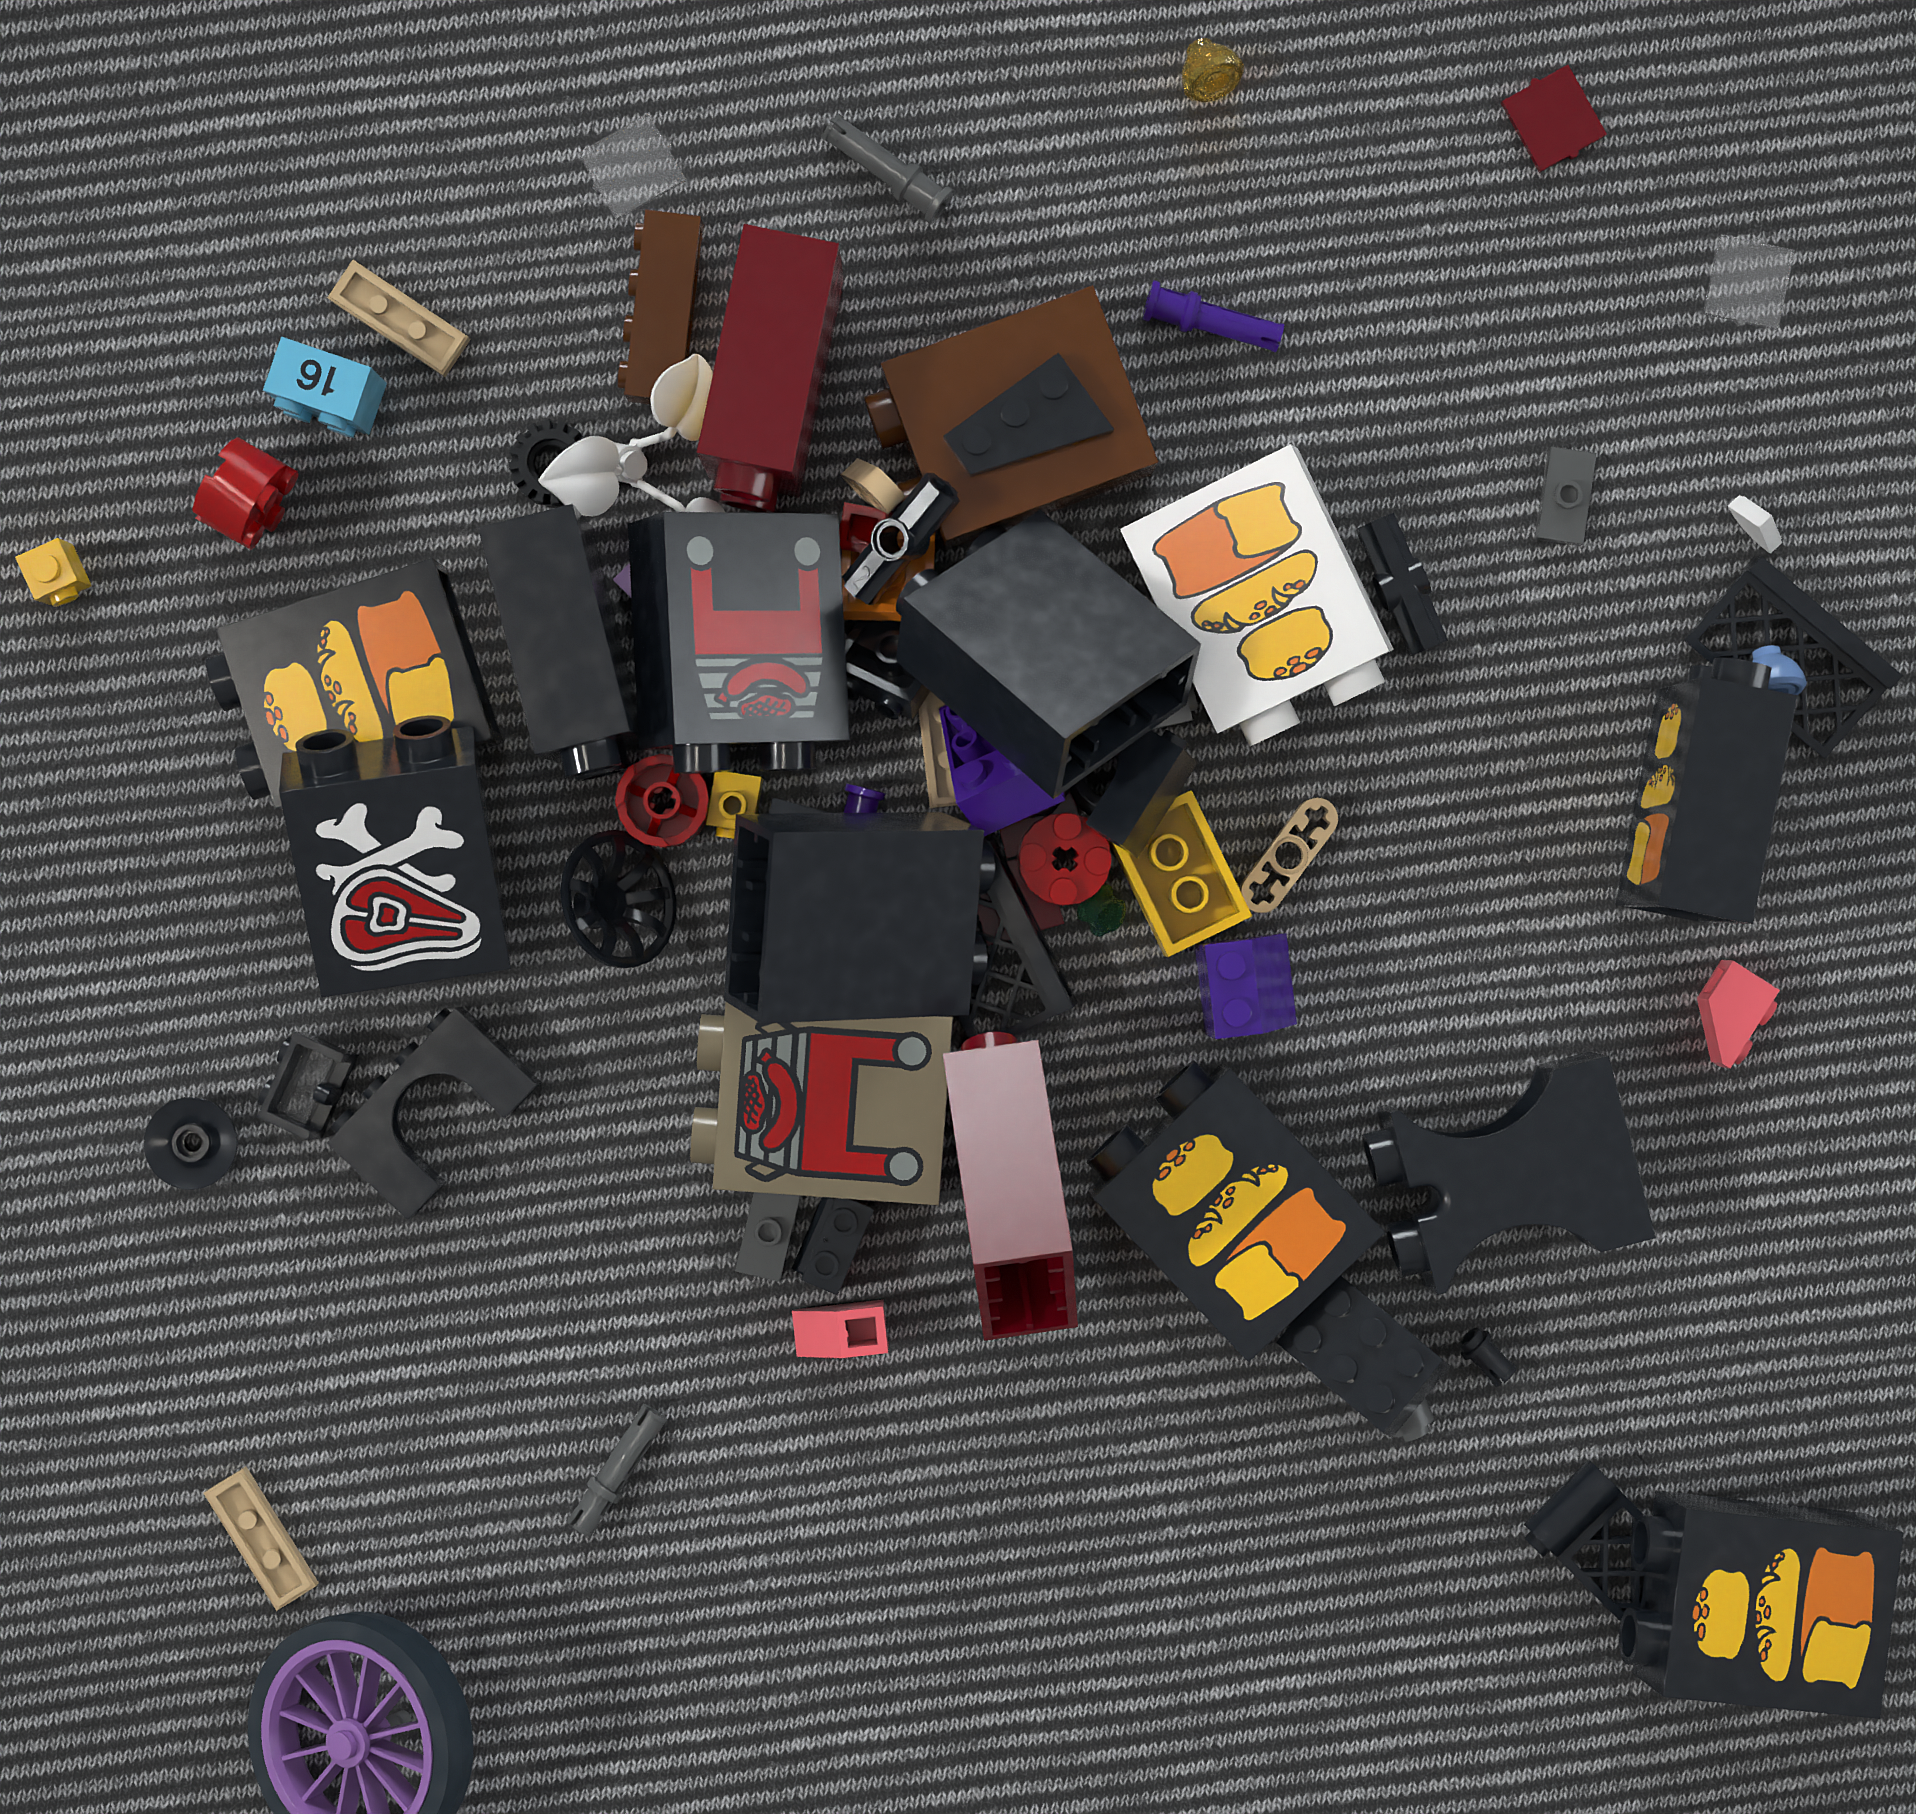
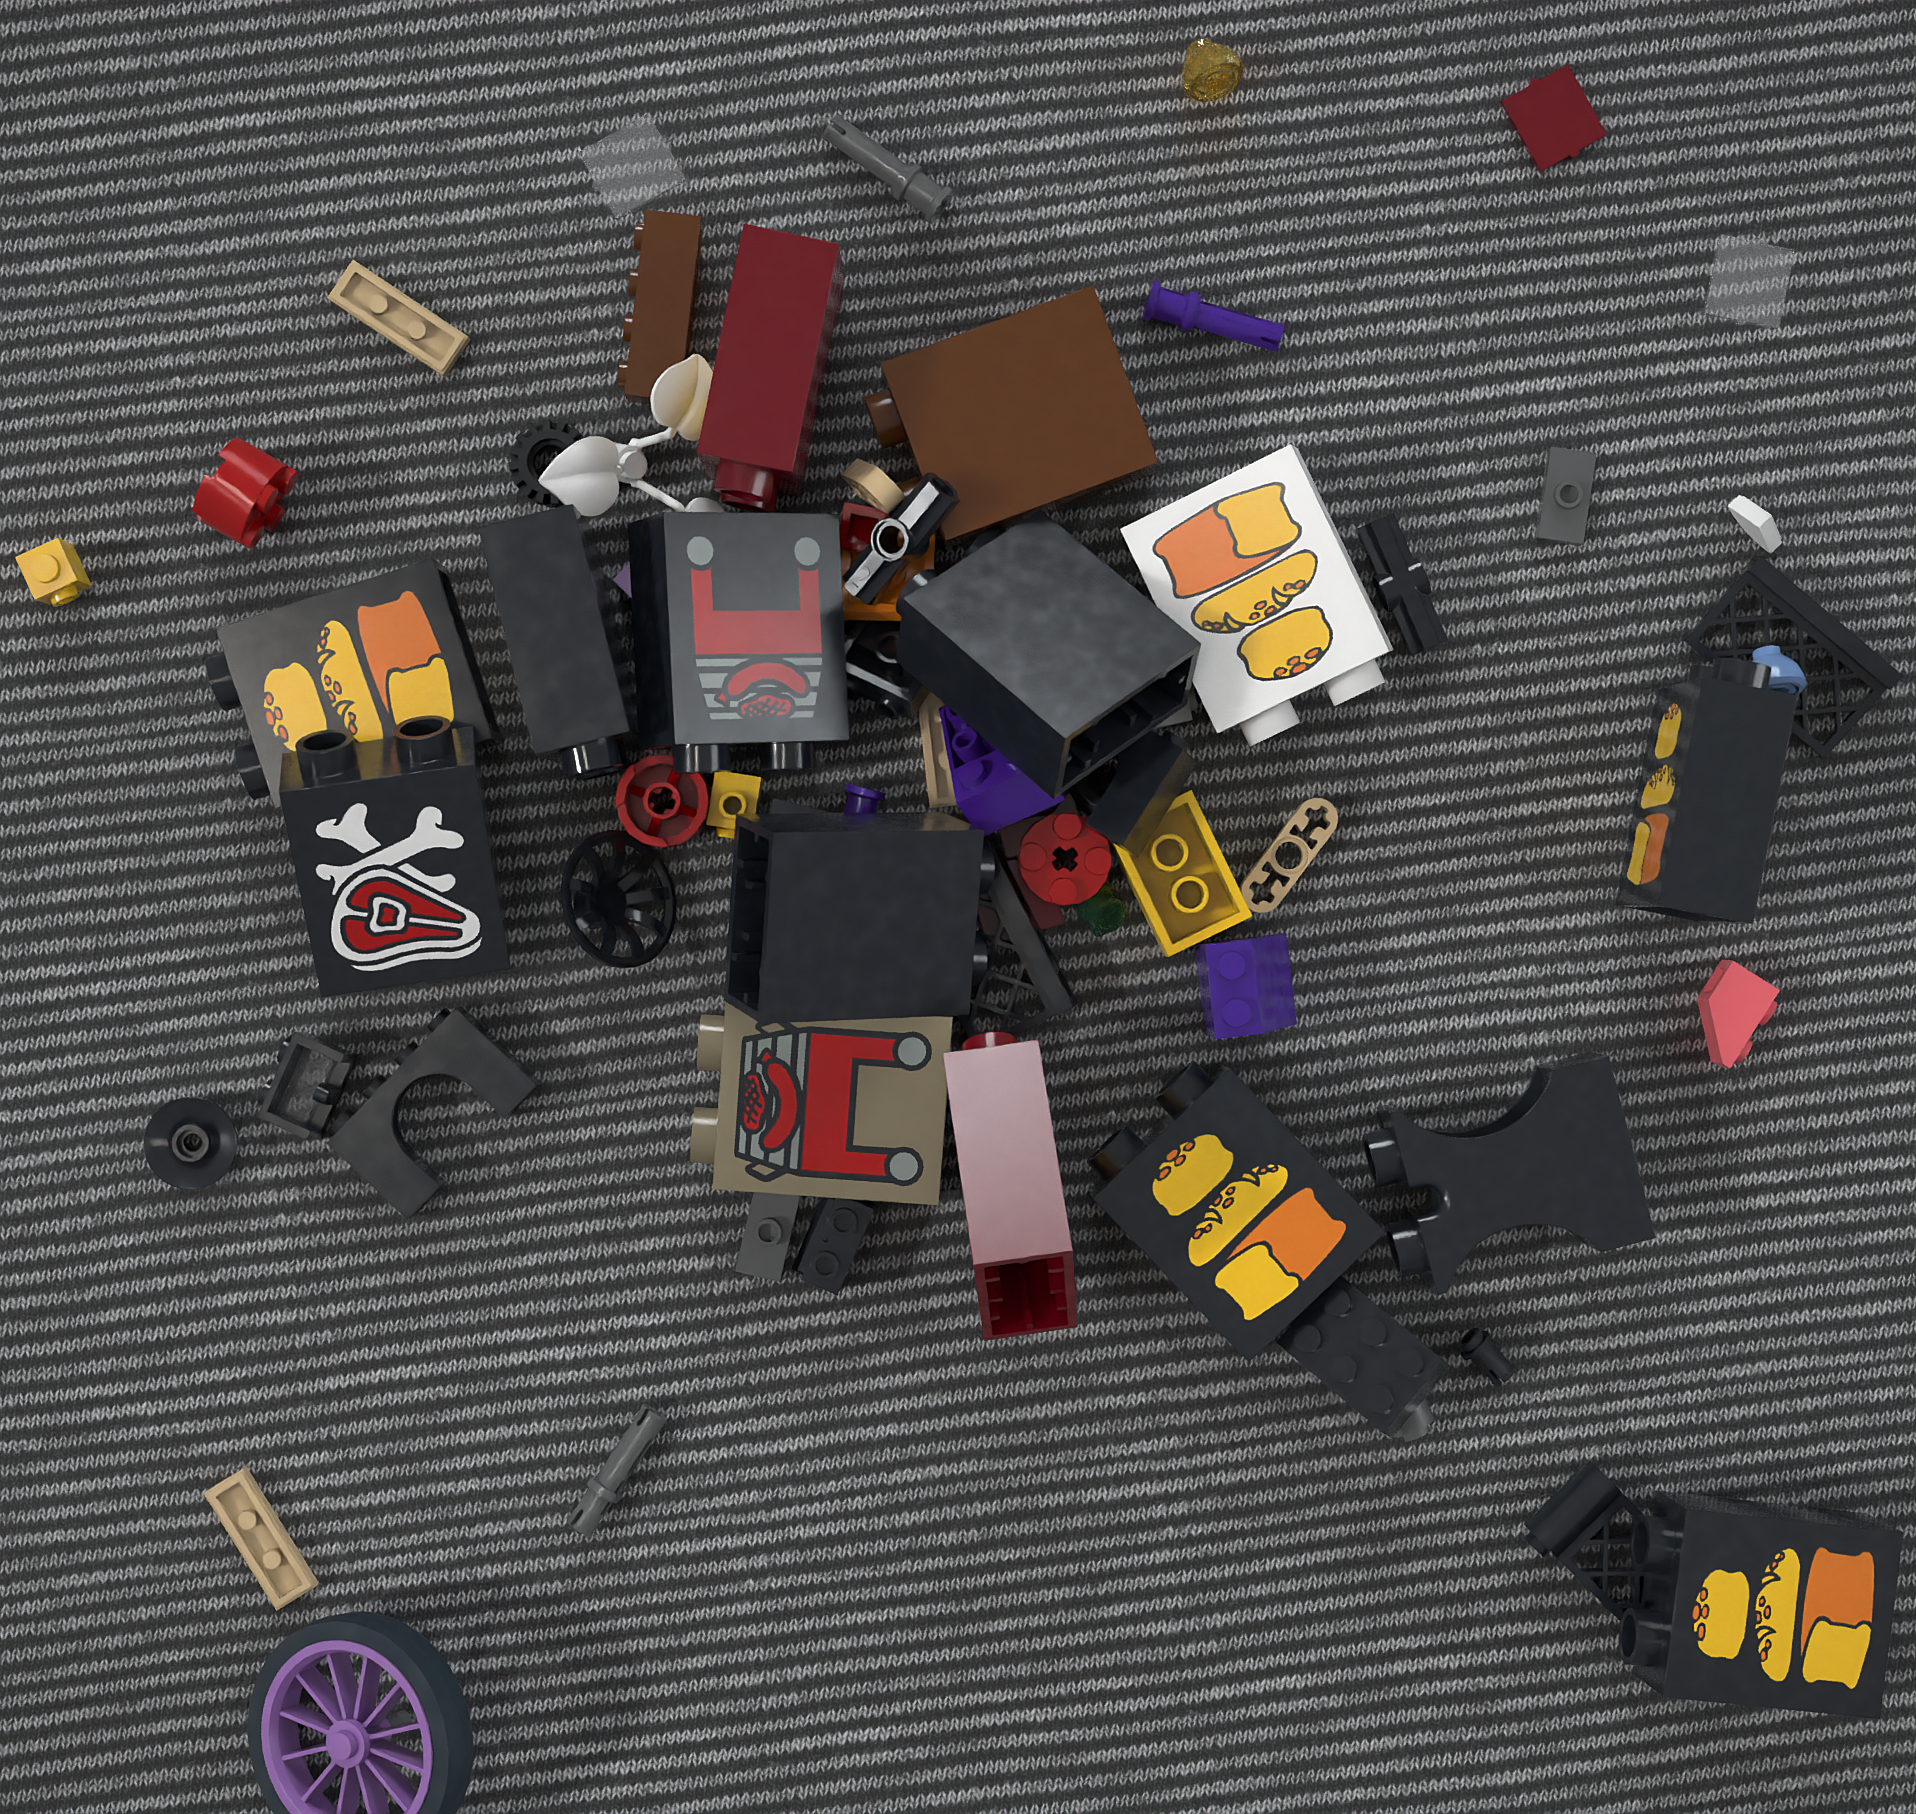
(324, 386): medium azure brick -> none
(841, 1330): coral slope -> none
(1030, 418): black wing -> none

